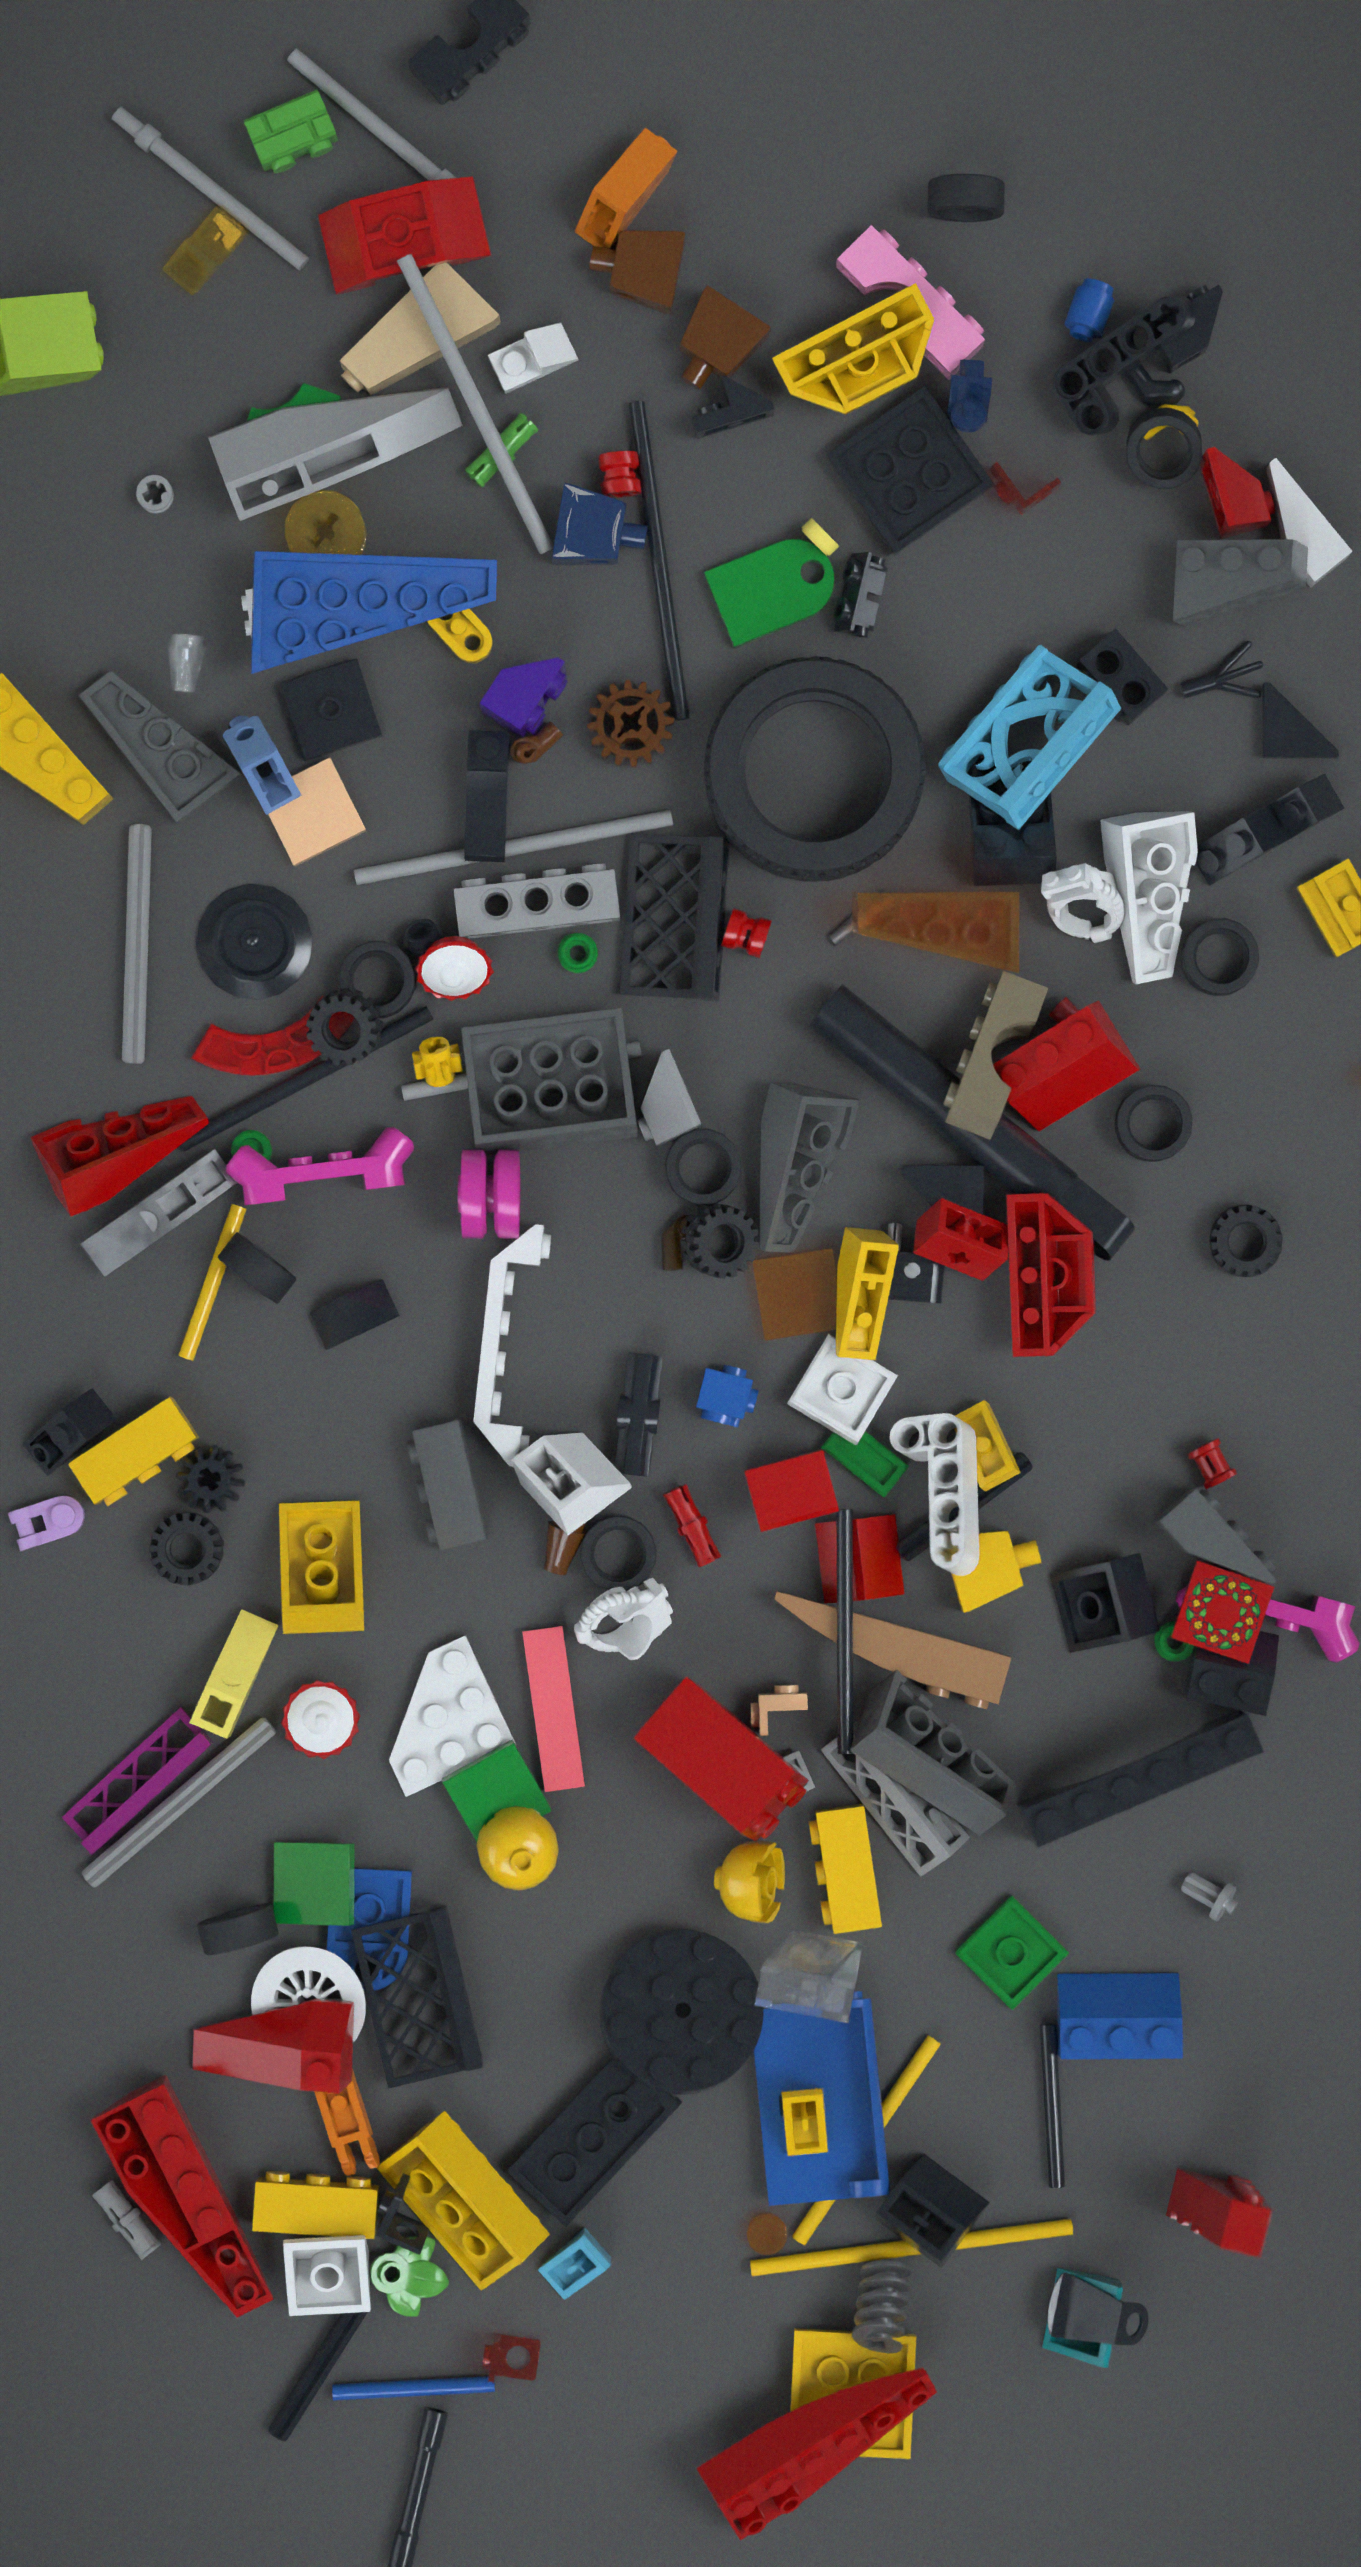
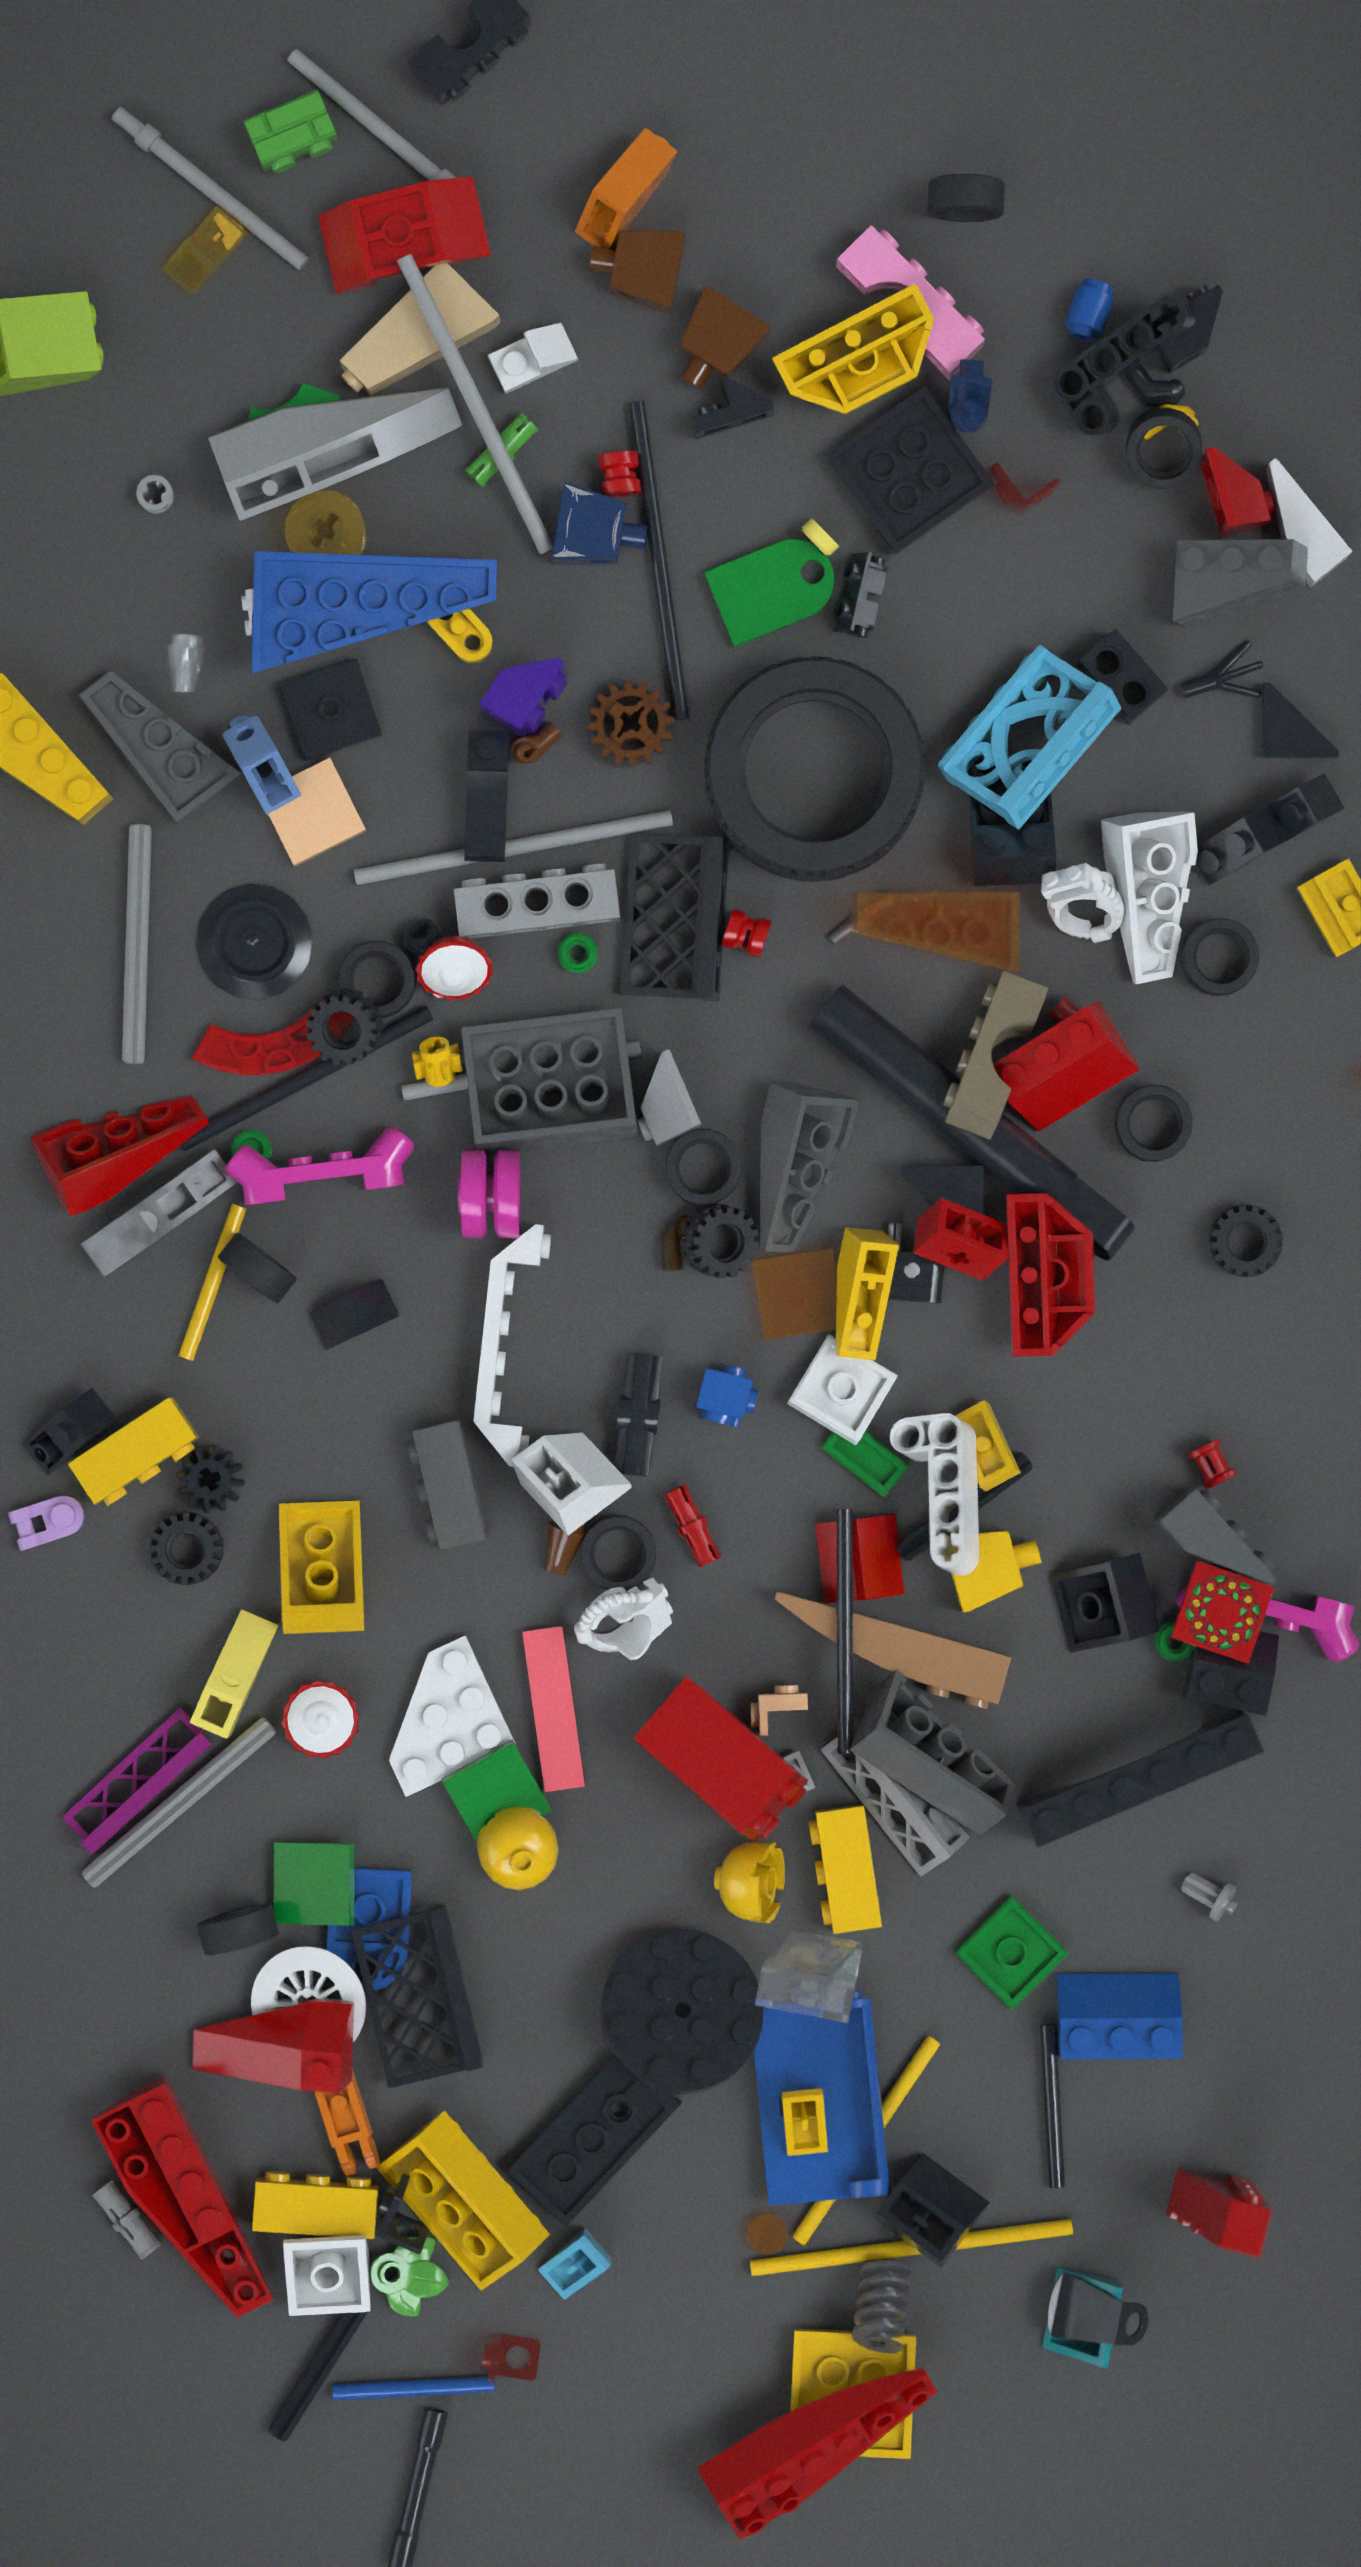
(791, 1490): red slope -> none

